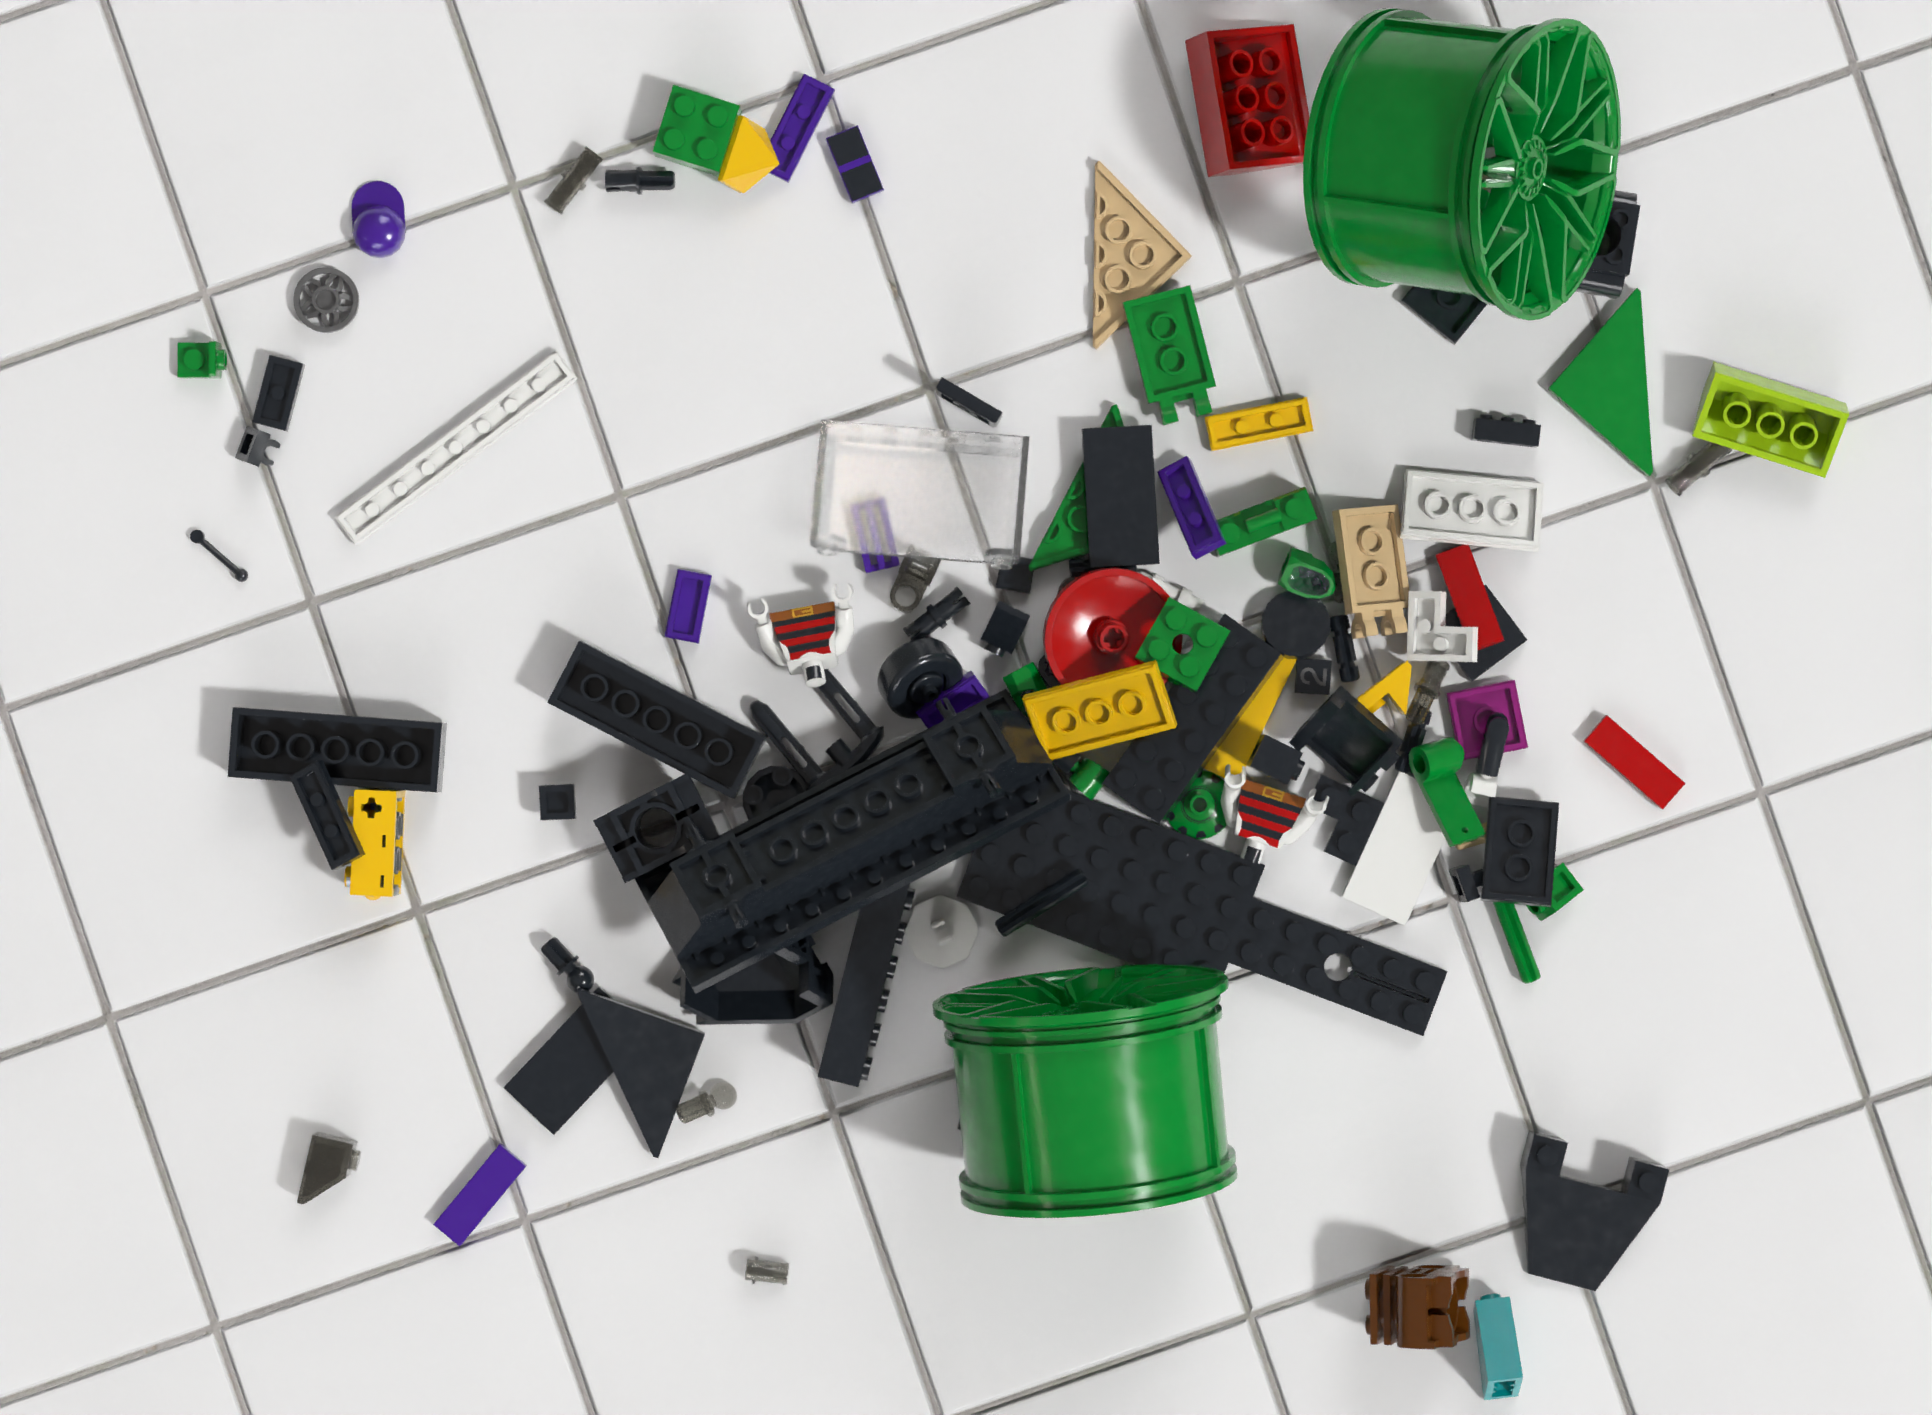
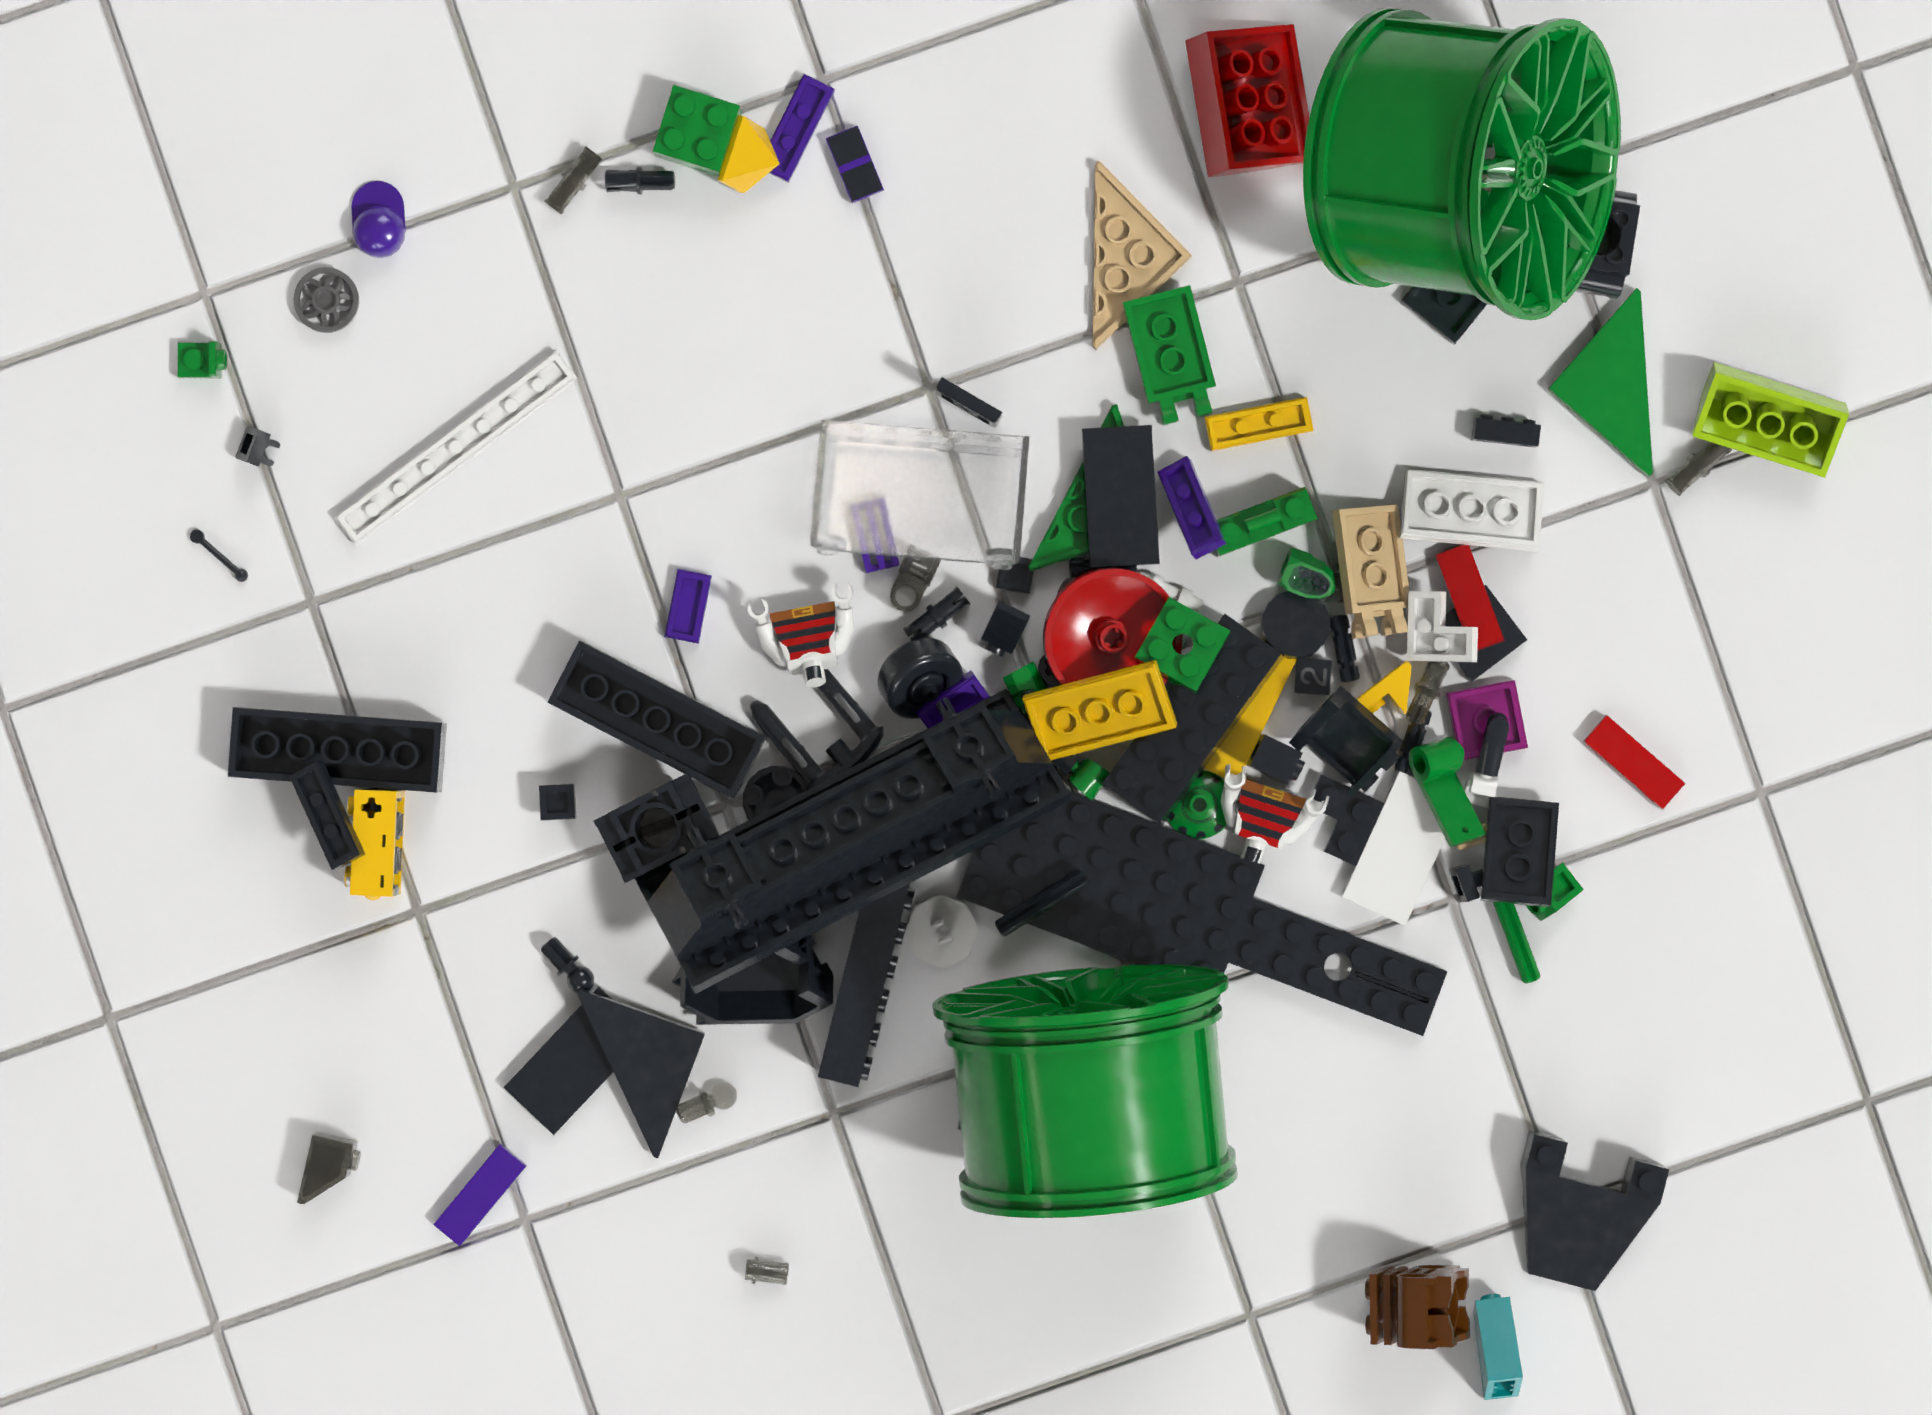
(278, 393): black plate -> none

